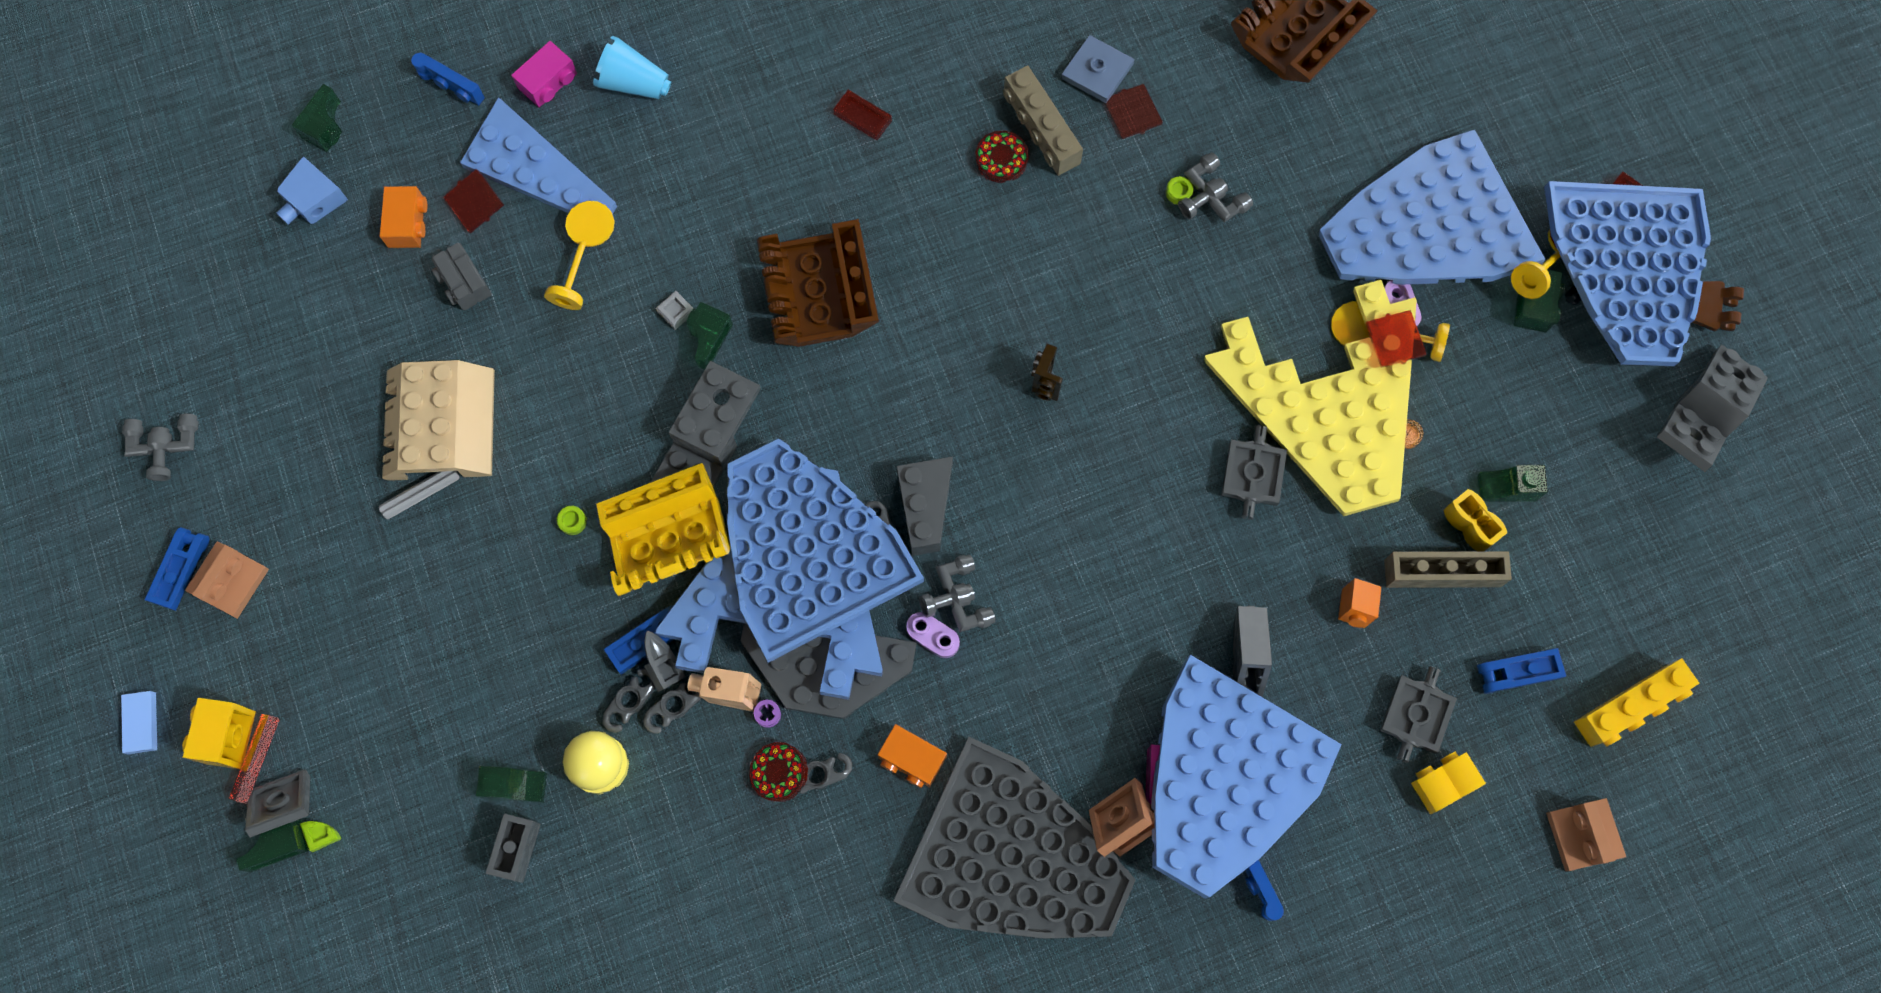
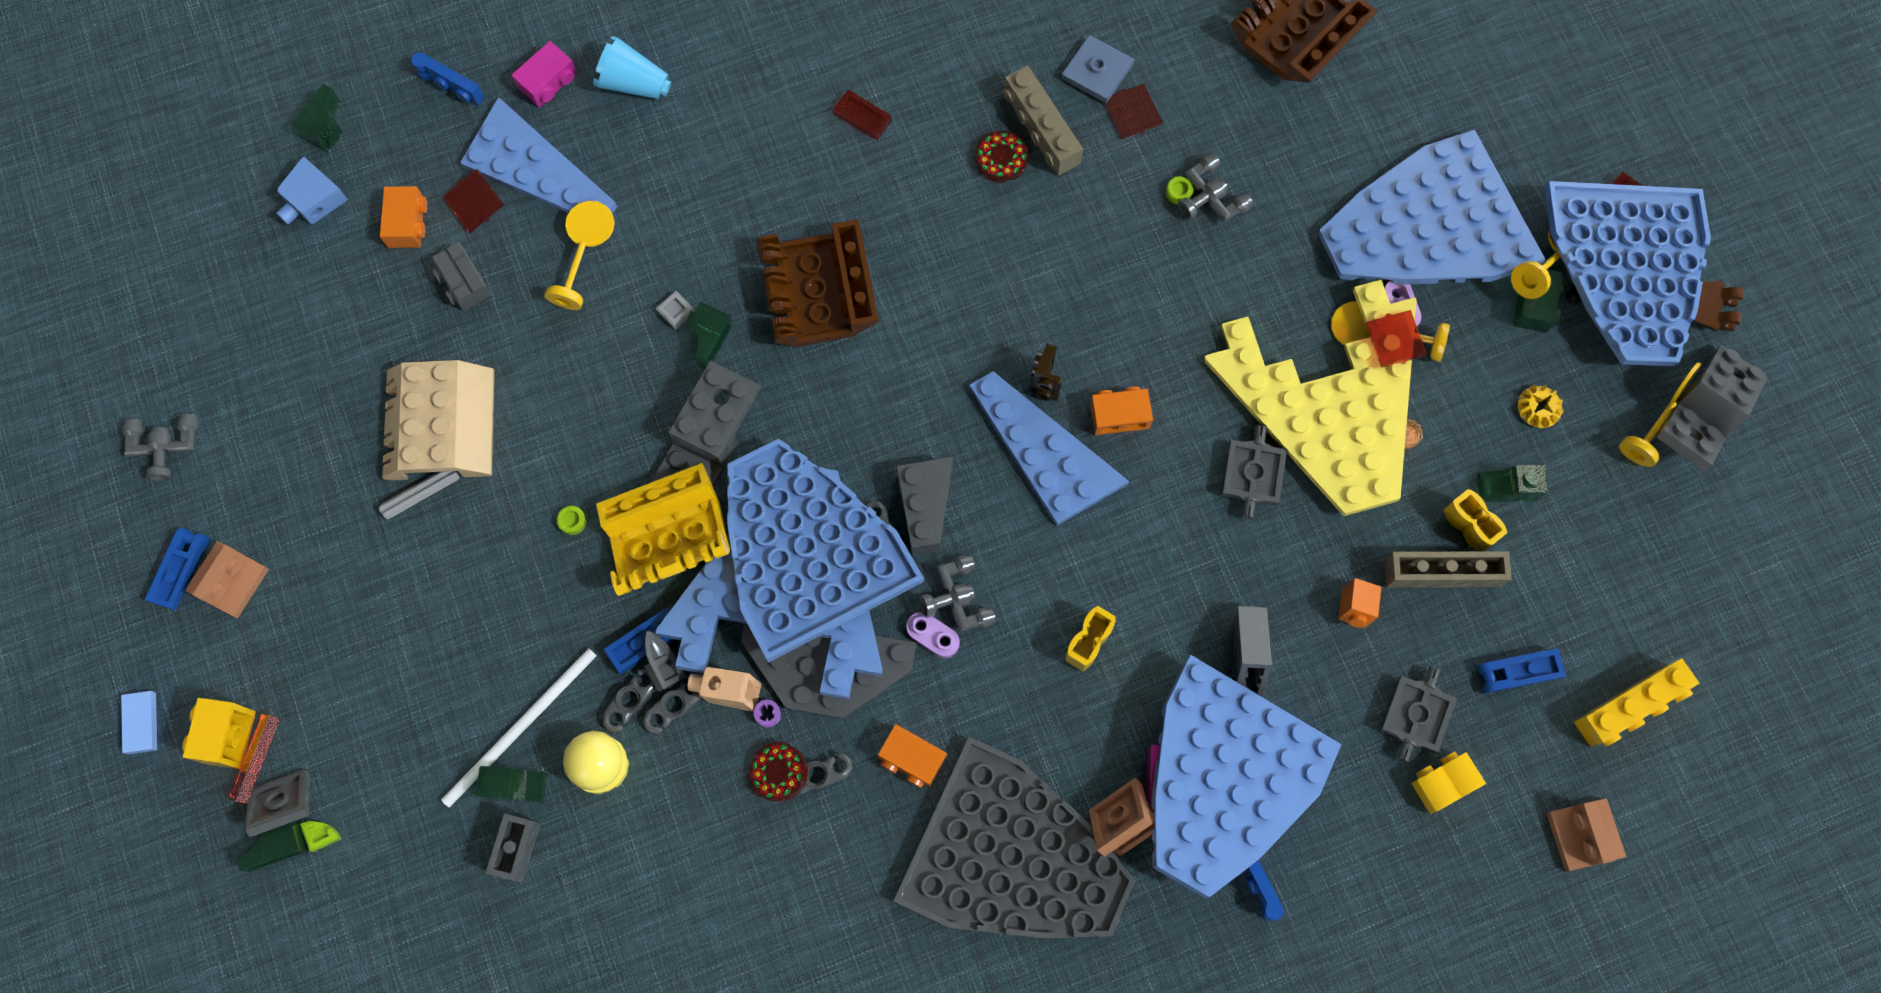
(519, 727): none -> white piece
(1053, 461): none -> medium blue wing
(1087, 642): none -> yellow brick
(1121, 411): none -> orange brick
(1528, 405): none -> yellow gear
(1640, 449): none -> yellow piece

